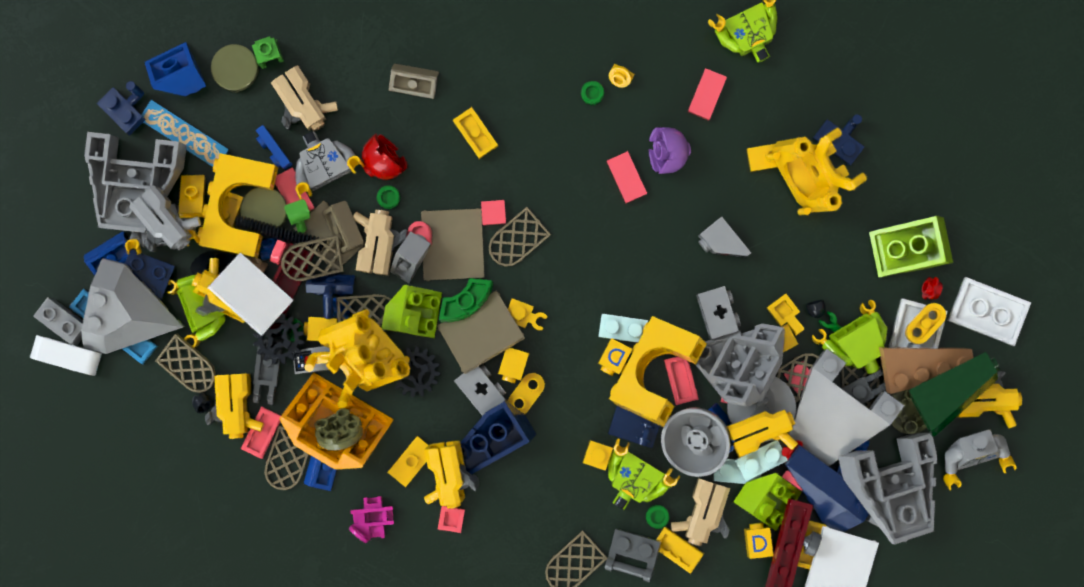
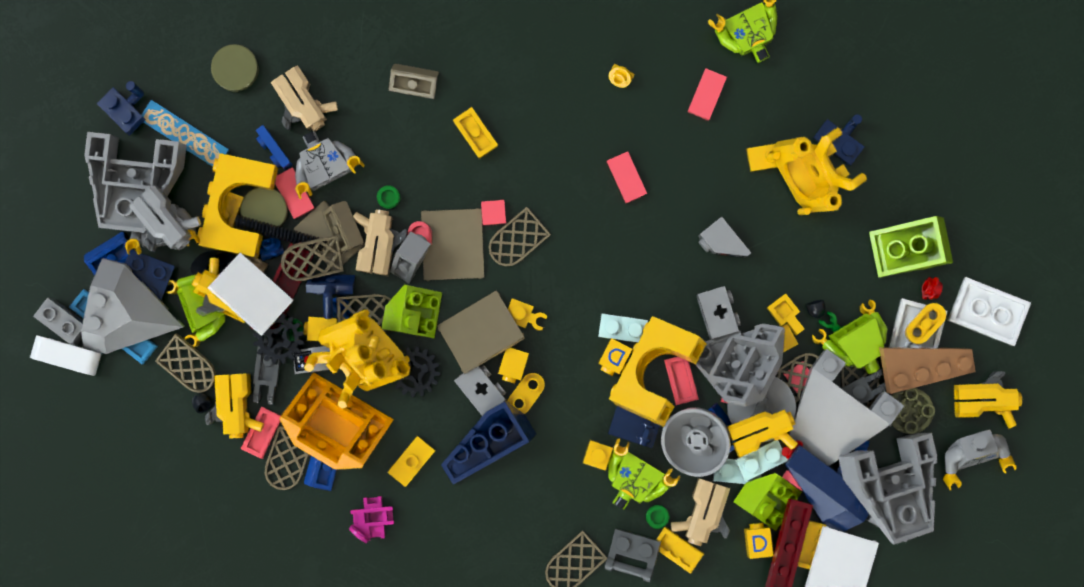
(175, 71): blue slope -> none
(192, 196): yellow plate -> none
(266, 50): bright green window -> none
(277, 253): coral tile -> none
(297, 214): bright green piece -> none
(338, 430): olive tile -> none
(381, 158): red cylinder -> none
(449, 474): yellow piece -> none
(451, 519): coral tile -> none
(465, 302): green tile -> none
(592, 93): green tile -> none
(669, 150): medium lavender cylinder -> none
(812, 543): dark grey tile -> none
(953, 391): dark green slope -> none

